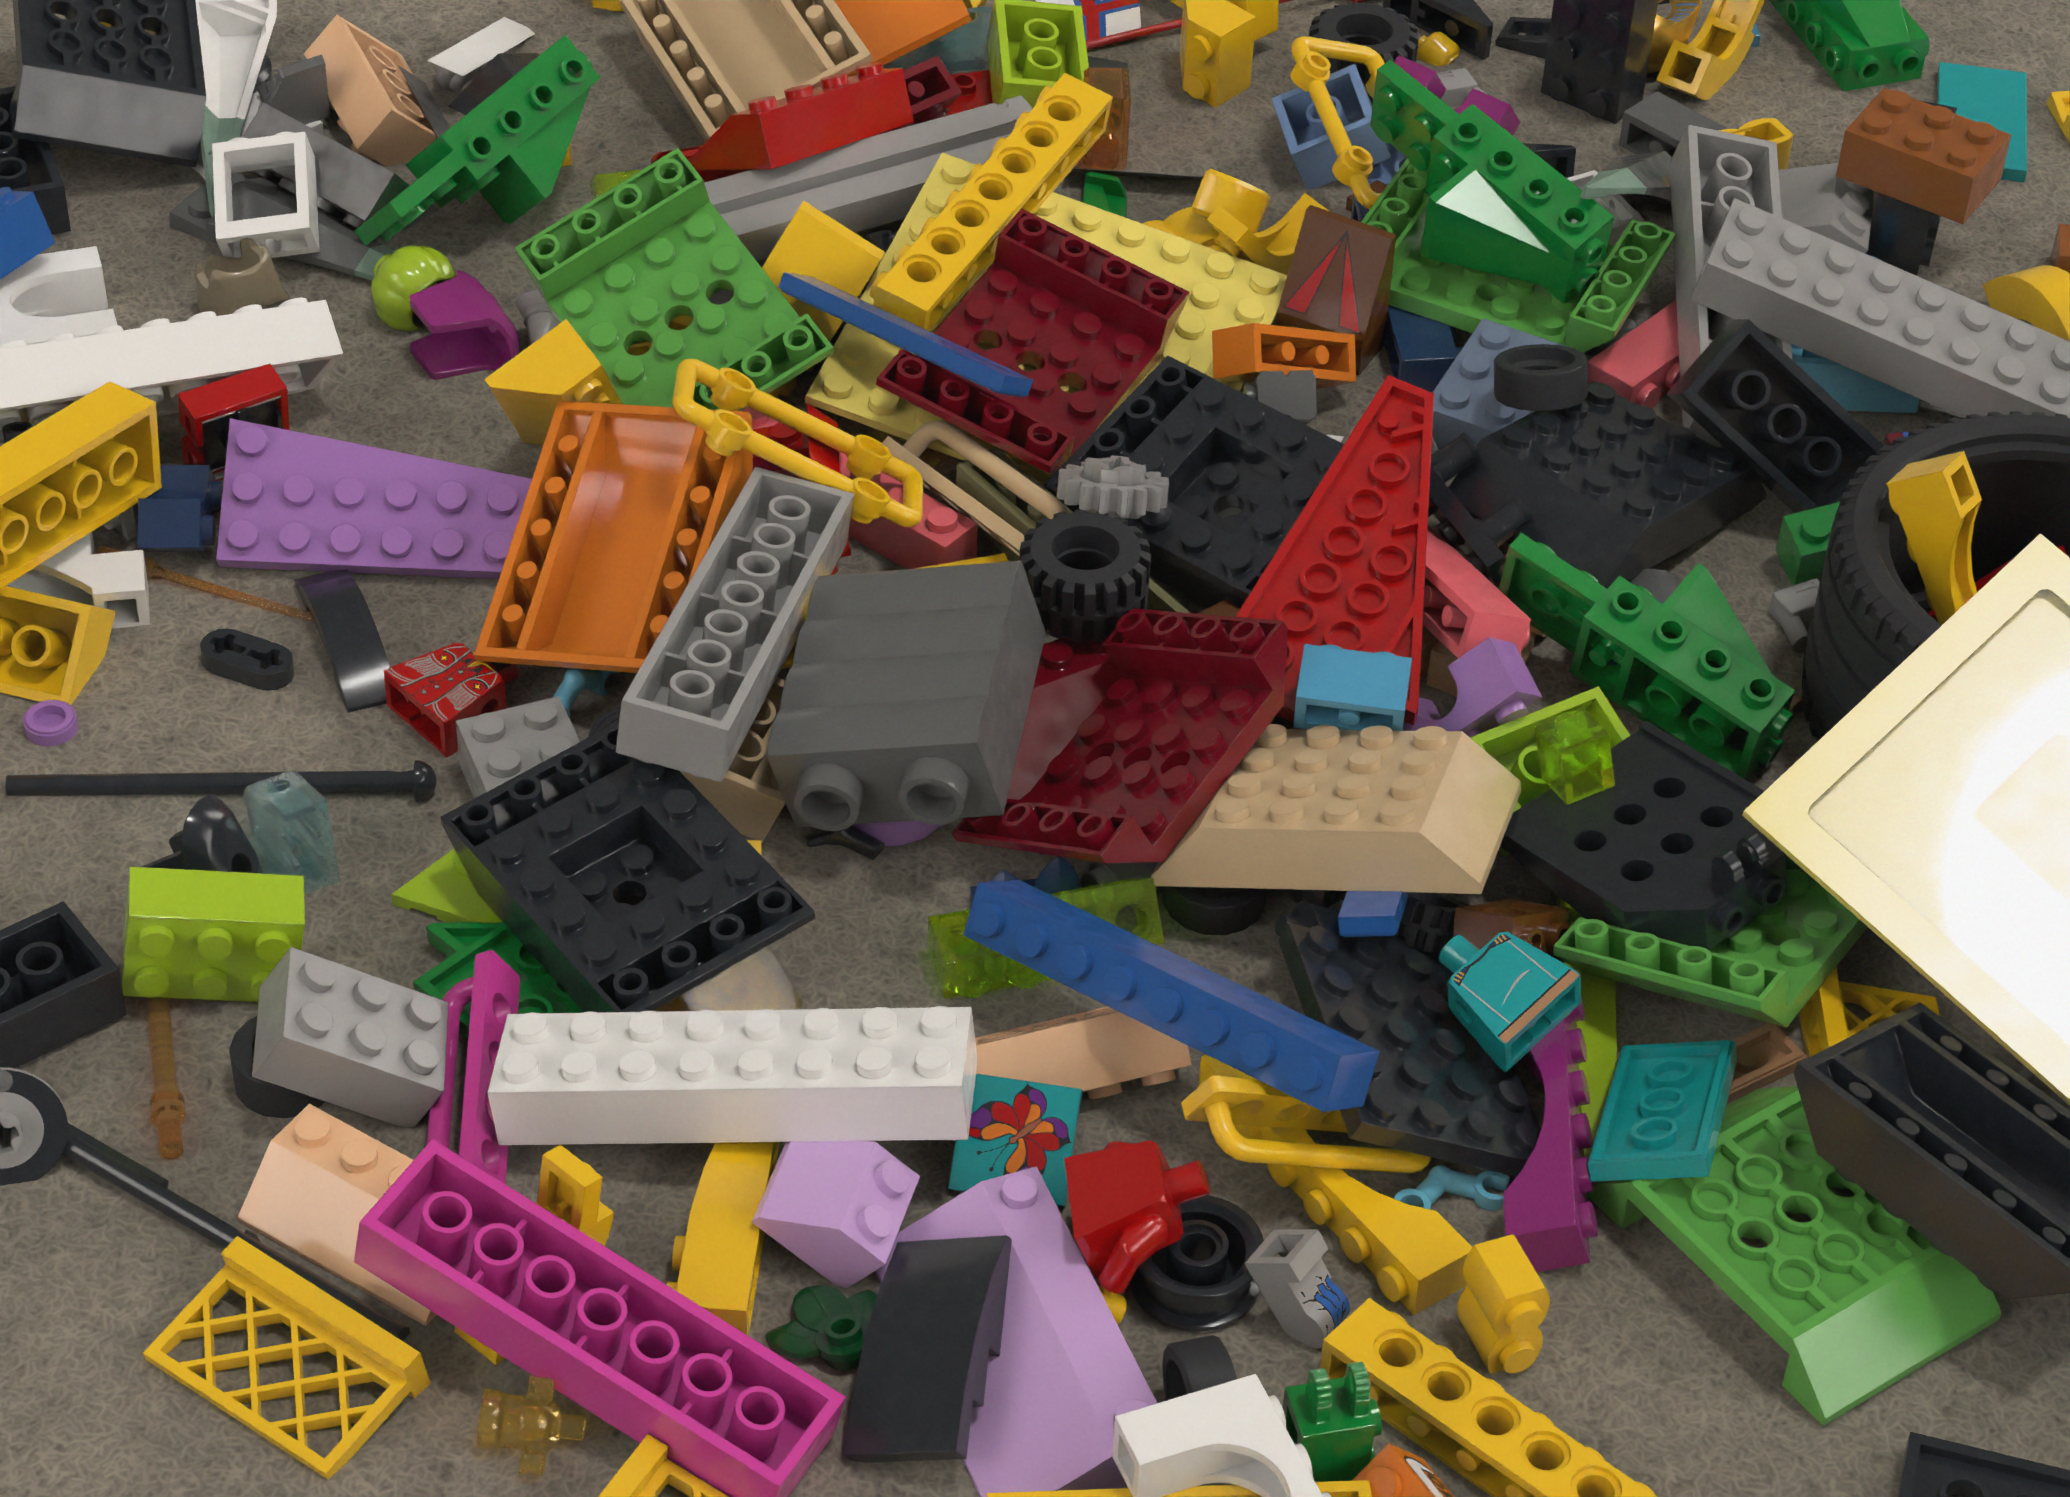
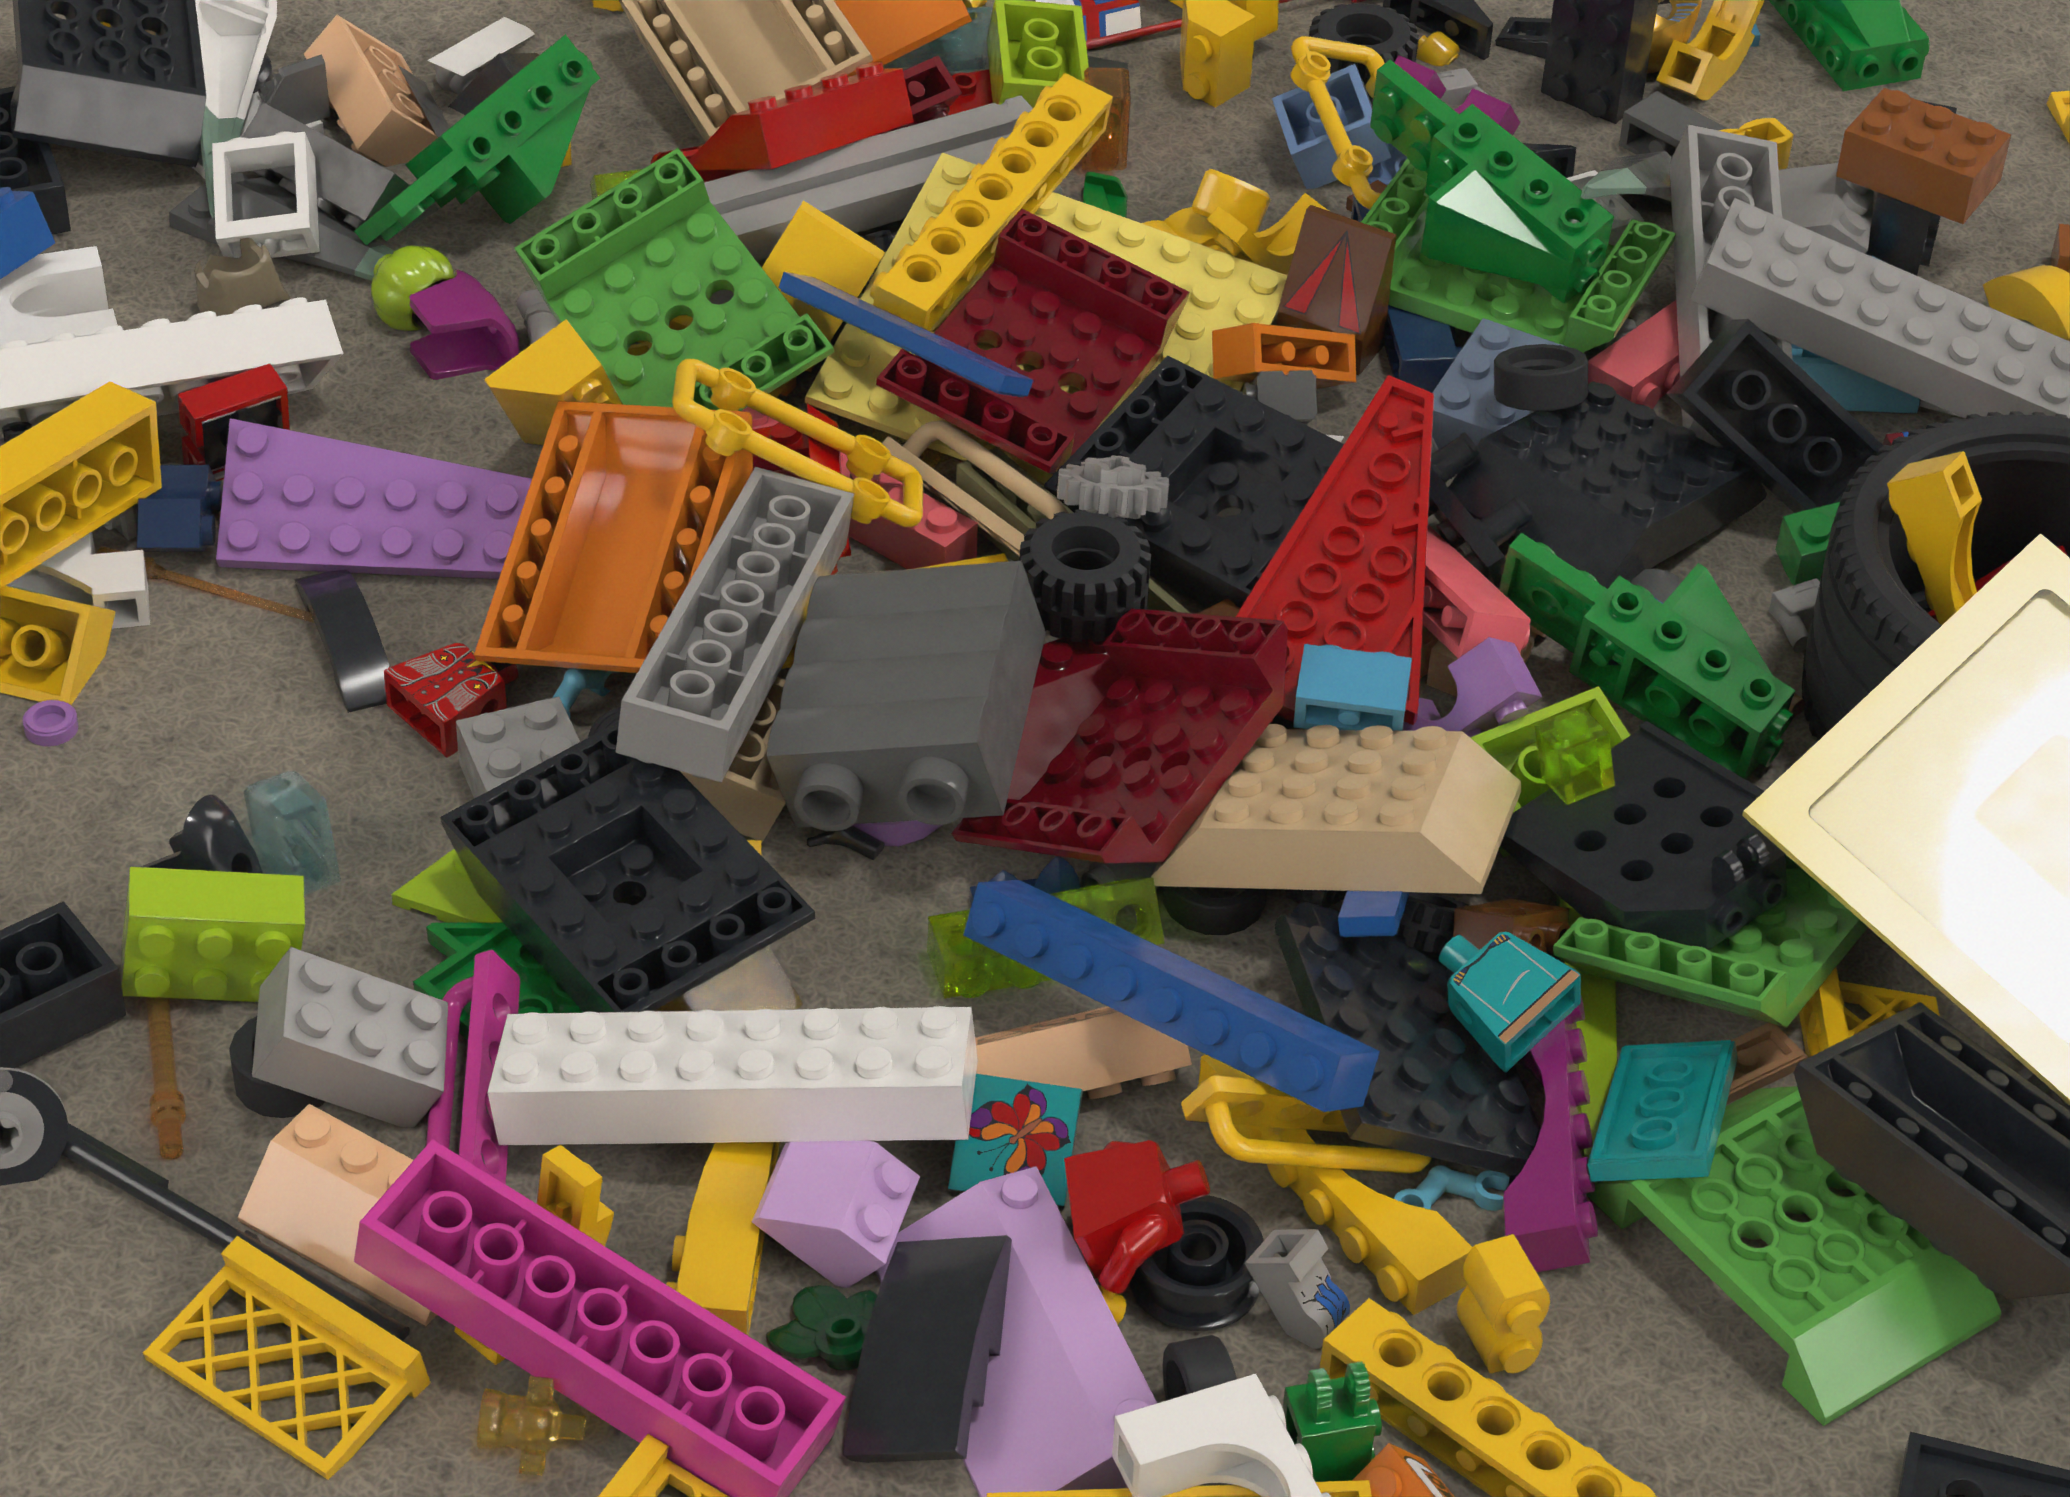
(247, 659): black beam -> none
(420, 781): black bar -> none
(1139, 174): flat silver sticker -> none
(1992, 98): teal tile -> none

